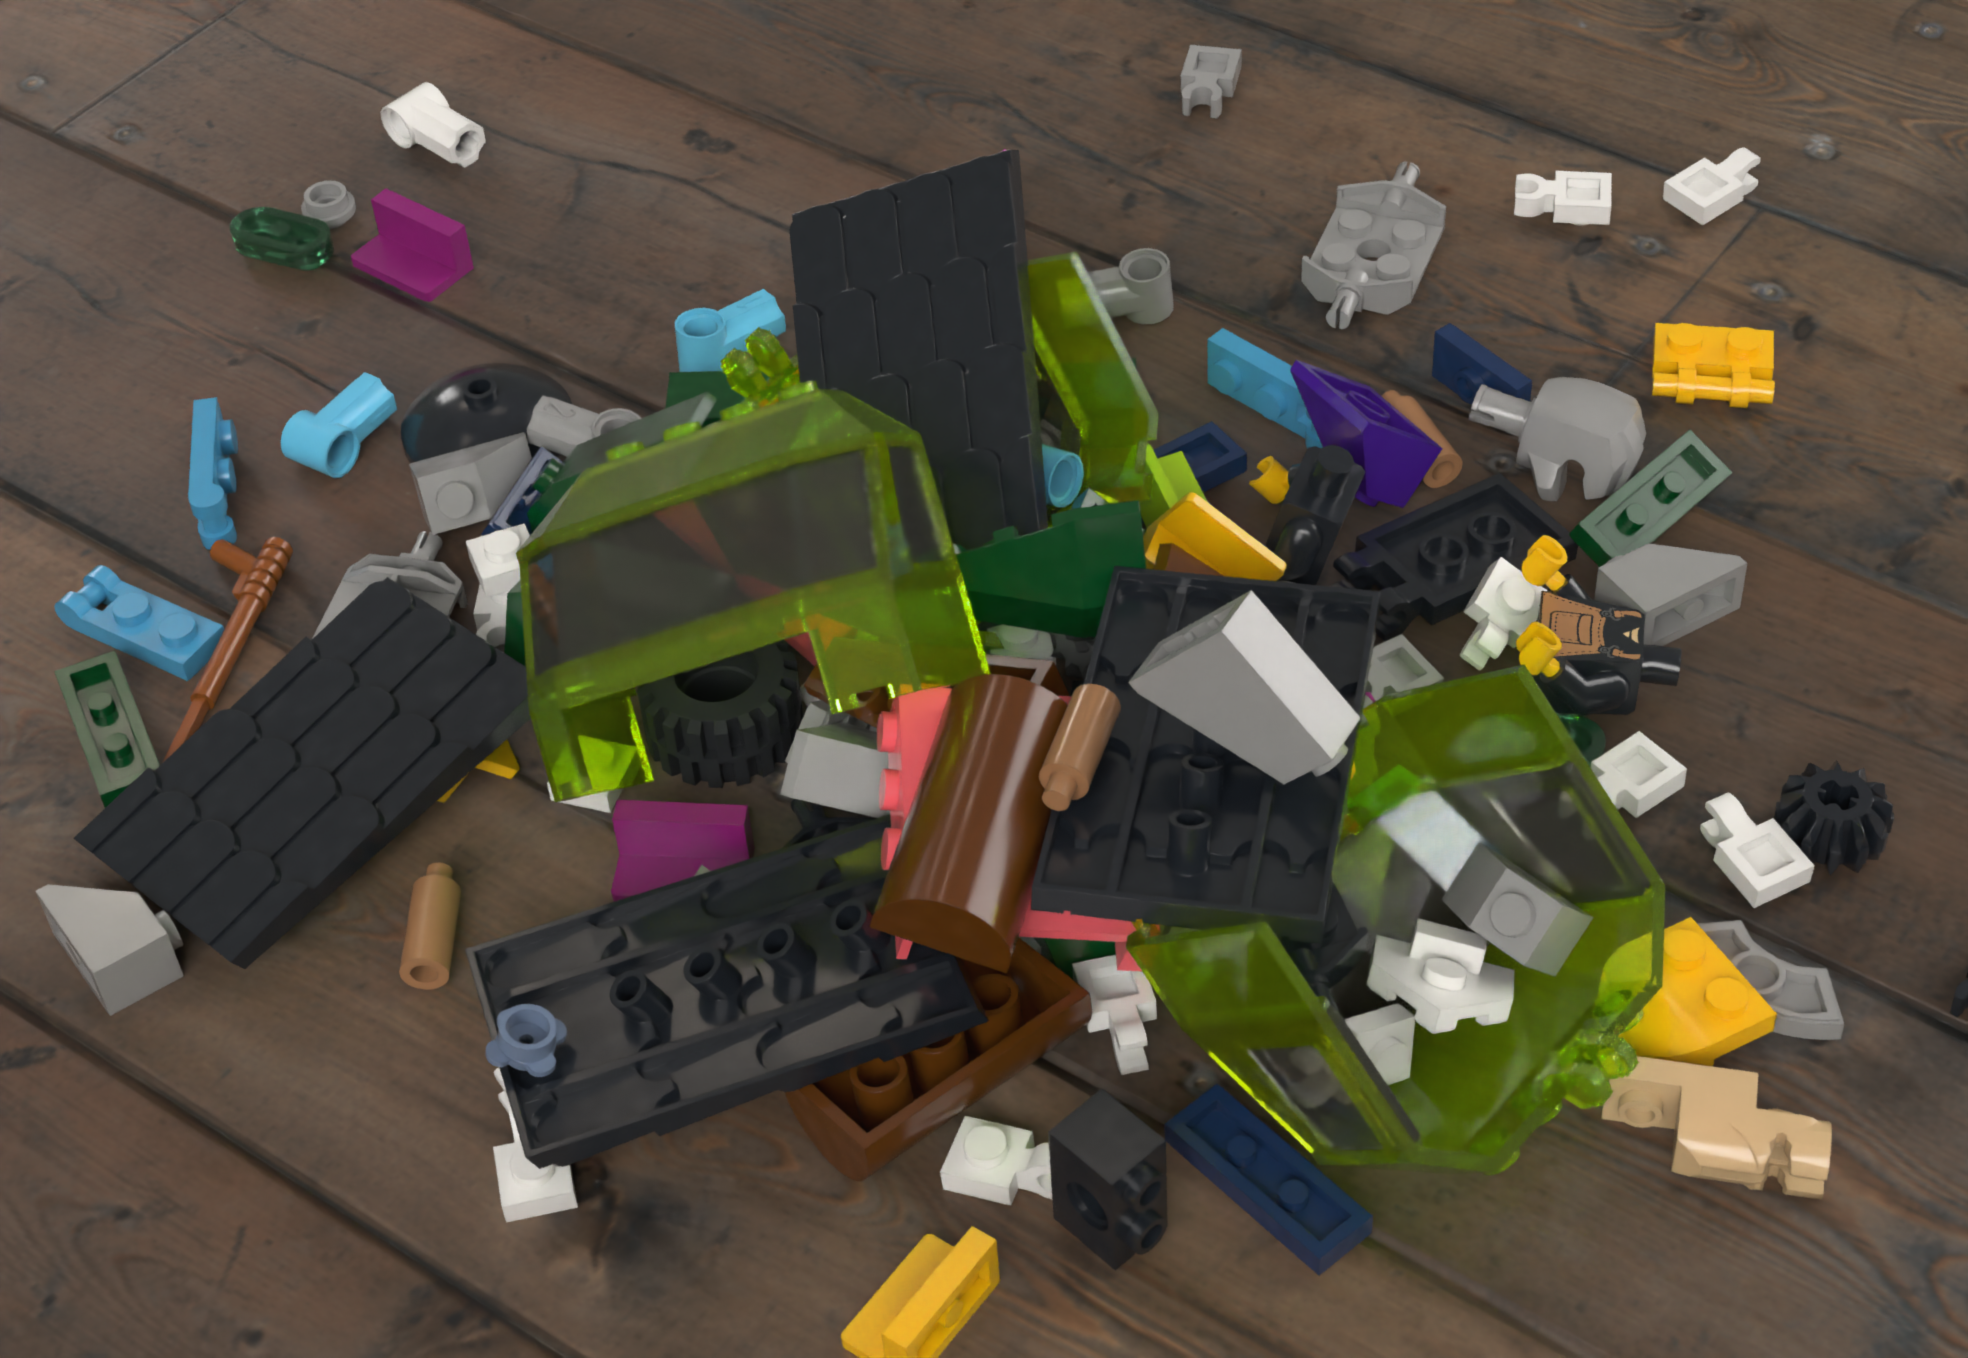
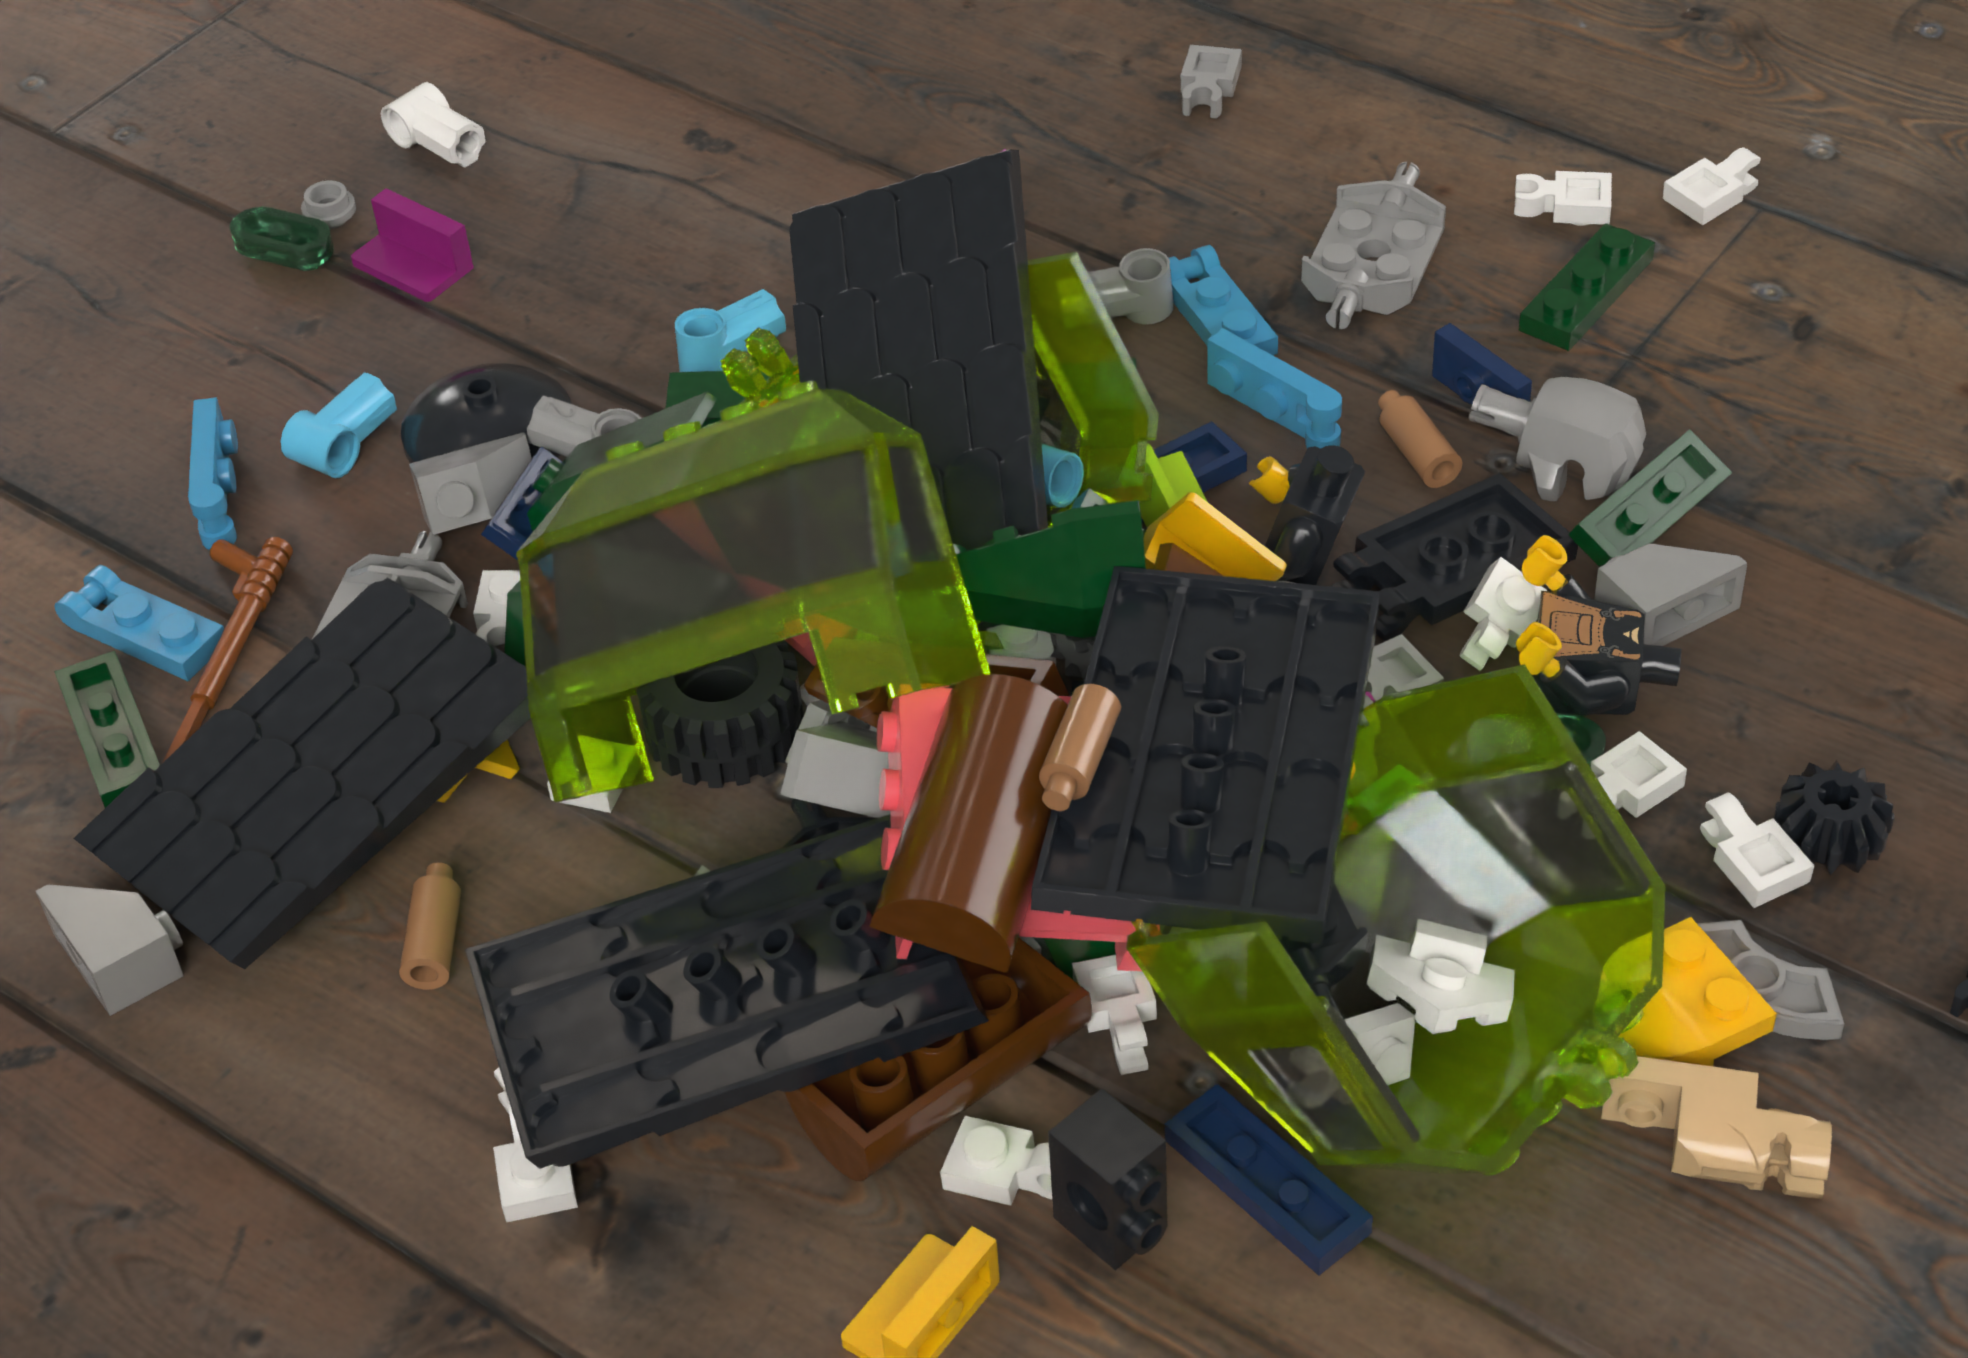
(496, 558): white plate -> none
(531, 1025): sand blue plate -> none
(673, 840): magenta panel -> none
(1216, 301): none -> dark azure plate
(1250, 691): light grey slope -> none
(1371, 430): dark purple slope -> none
(1515, 911): light grey slope -> none
(1586, 286): none -> dark green plate
(1713, 364): yellow plate -> none

